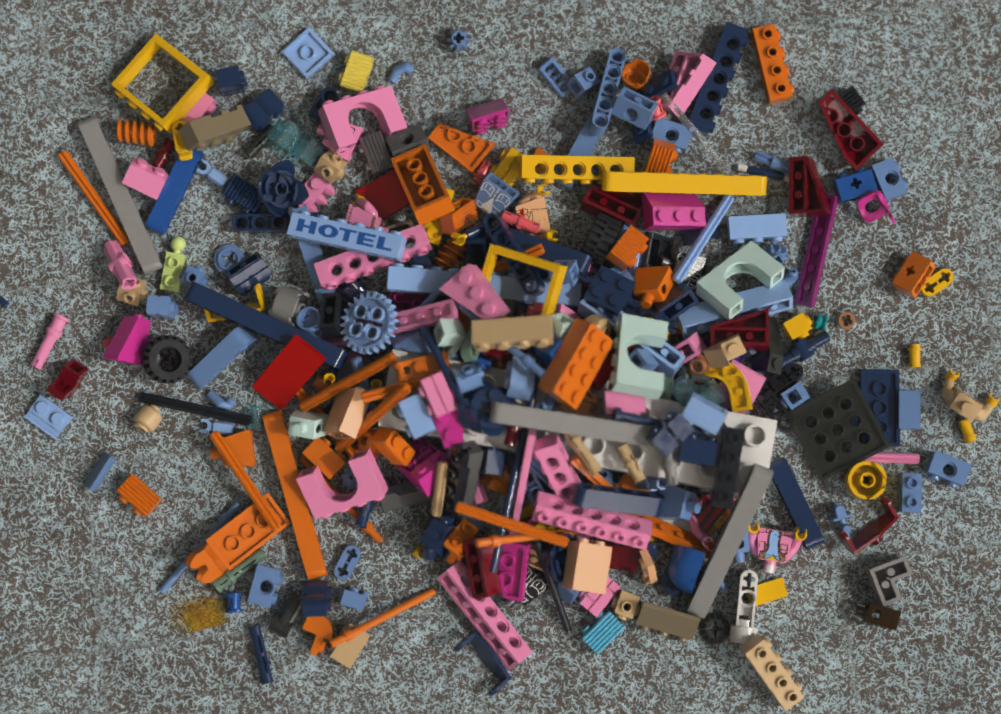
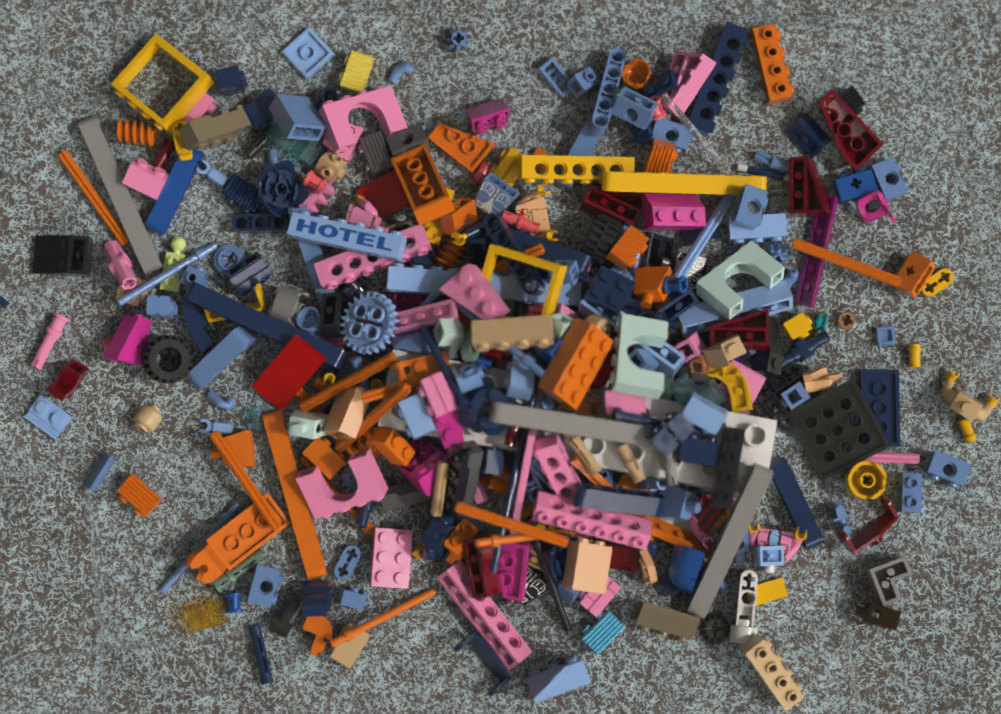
(63, 255): none -> black slope
(195, 408): black axle -> none
(197, 325): none -> dark blue slope
(198, 255): none -> medium blue bar
(272, 159): none -> medium blue arm
(297, 117): none -> medium blue brick
(315, 182): none -> coral bush
(390, 558): none -> bright pink plate
(558, 678): none -> light blue slope
(618, 605): tan brick -> none
(676, 284): none -> blue bush
(742, 215): none -> medium blue brick
(768, 555): none -> light blue slope
(809, 135): none -> dark blue panel
(819, 379): none -> light nougat rock
(846, 262): none -> orange axle
(885, 335): none -> medium blue tile
(909, 409): medium blue hinge -> none

